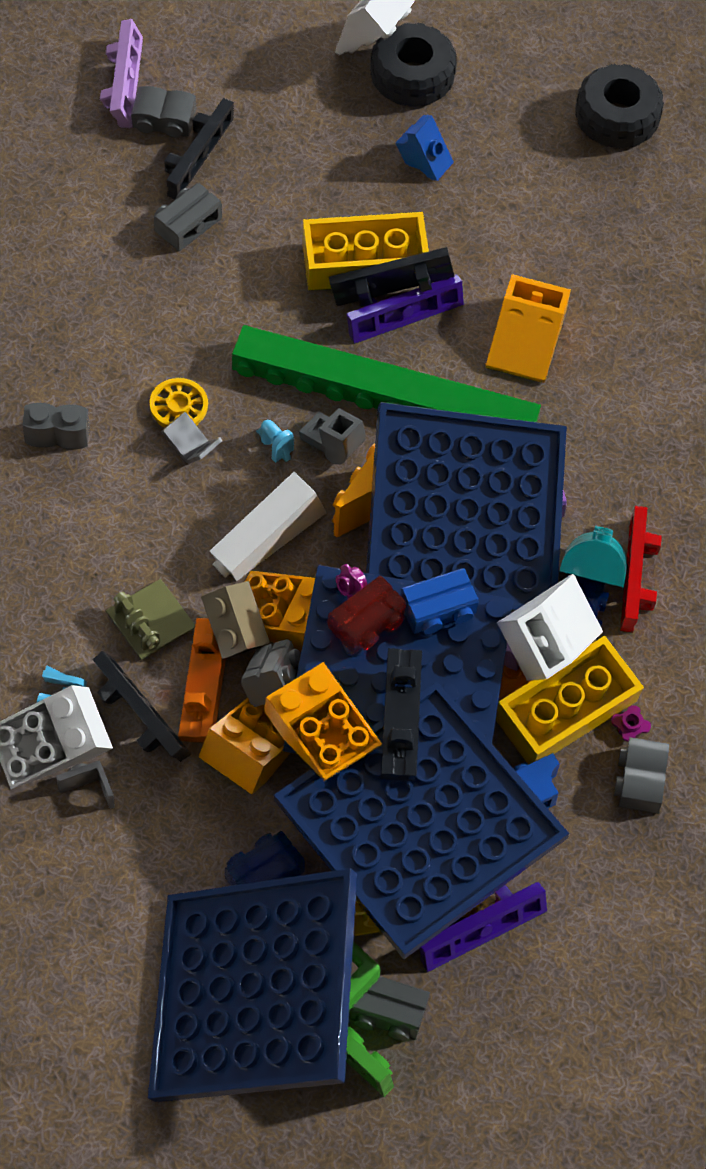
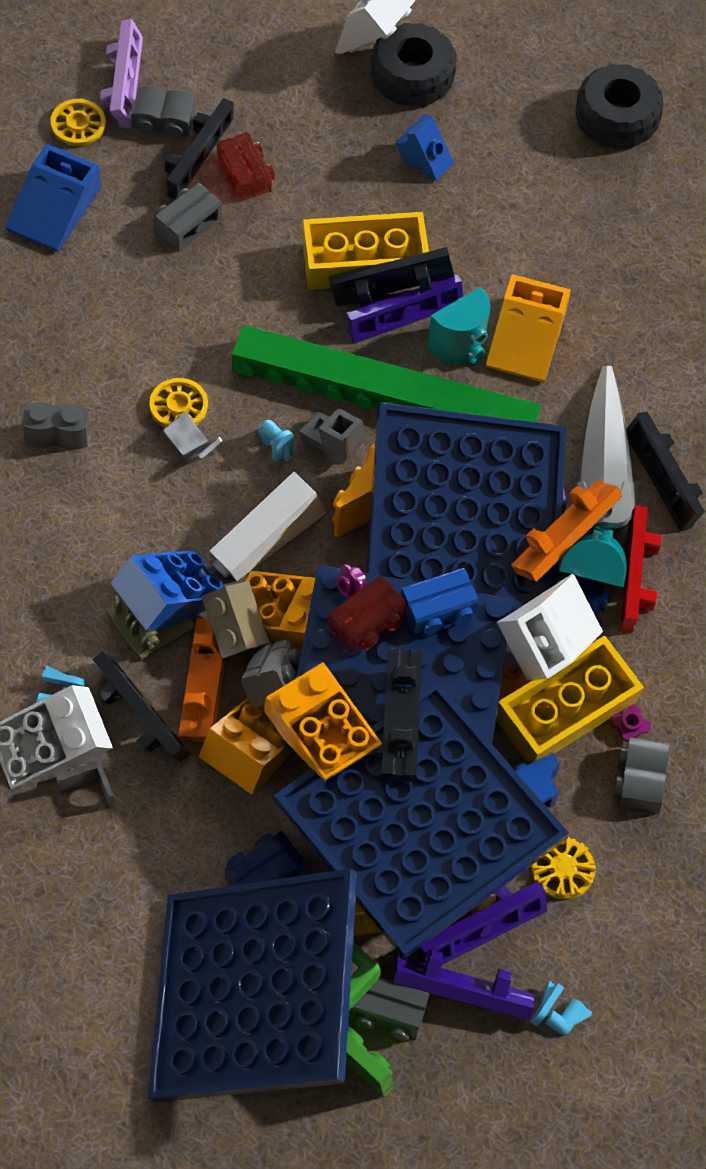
(54, 197): none -> blue slope
(78, 122): none -> yellow wheel
(165, 587): none -> blue slope
(244, 166): none -> clear red brick
(460, 329): none -> teal brick
(464, 988): none -> dark purple hinge
(552, 544): none -> orange hinge
(562, 1024): none -> medium azure piece
(564, 869): none -> yellow wheel
(607, 450): none -> light grey piece
(664, 471): none -> black hinge

